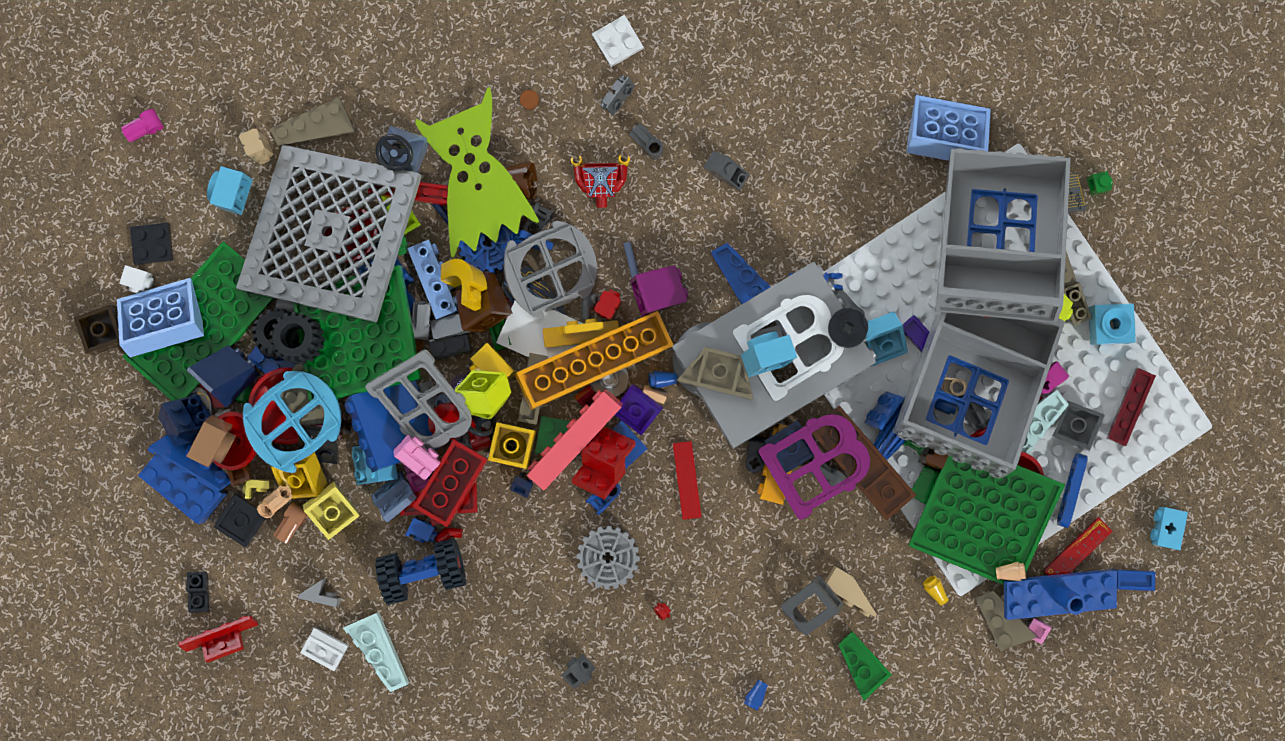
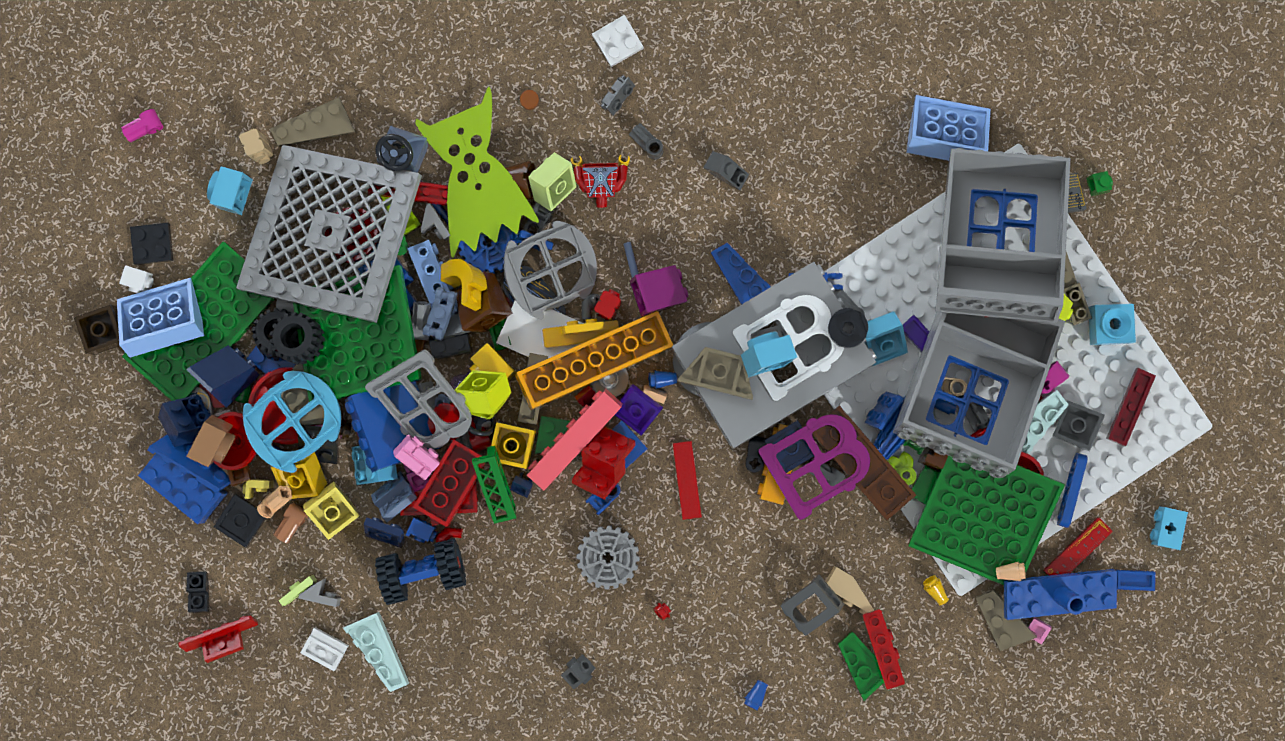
(296, 589): none -> yellowish green plate
(389, 534): none -> dark blue plate
(431, 220): none -> light grey slope
(440, 313): none -> sand blue plate
(500, 482): none -> green fence
(552, 181): none -> yellowish green brick
(883, 649): none -> red bracket
(902, 465): none -> lime plate

